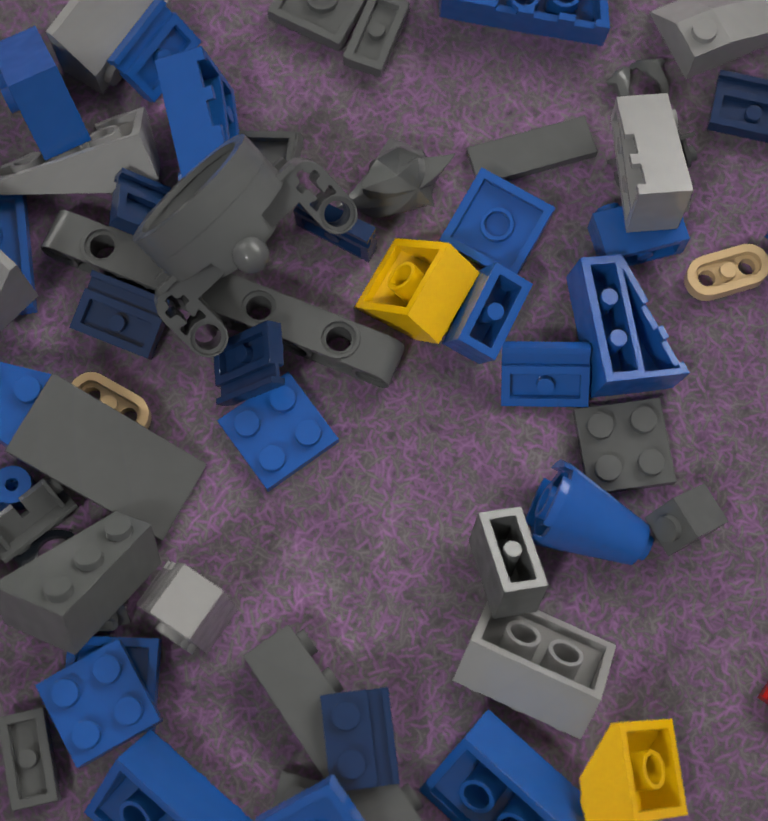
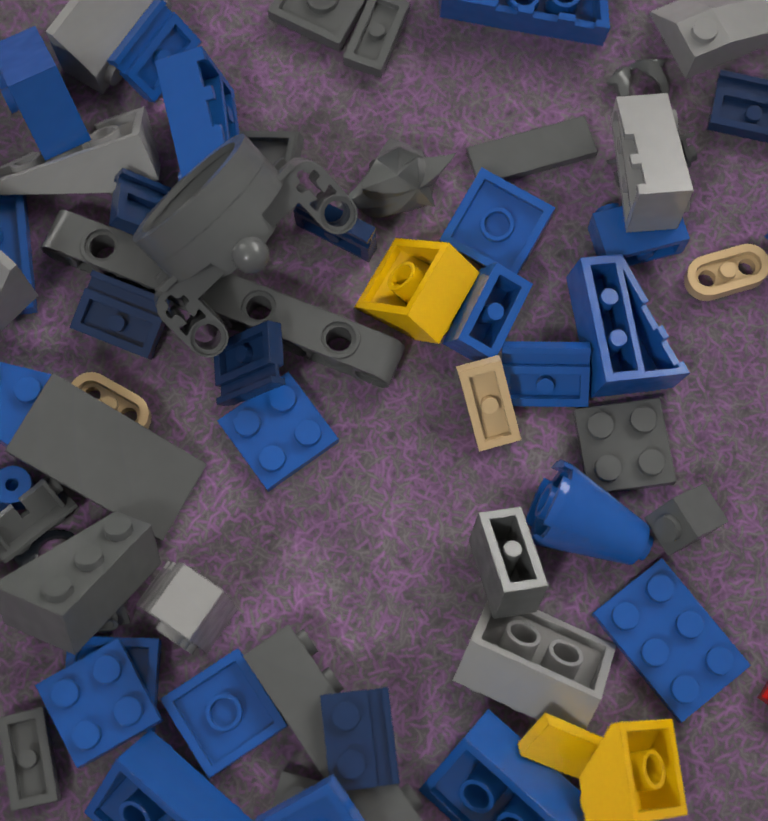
(223, 713): none -> blue plate
(489, 403): none -> tan plate
(559, 745): none -> yellow tile
(671, 640): none -> blue plate

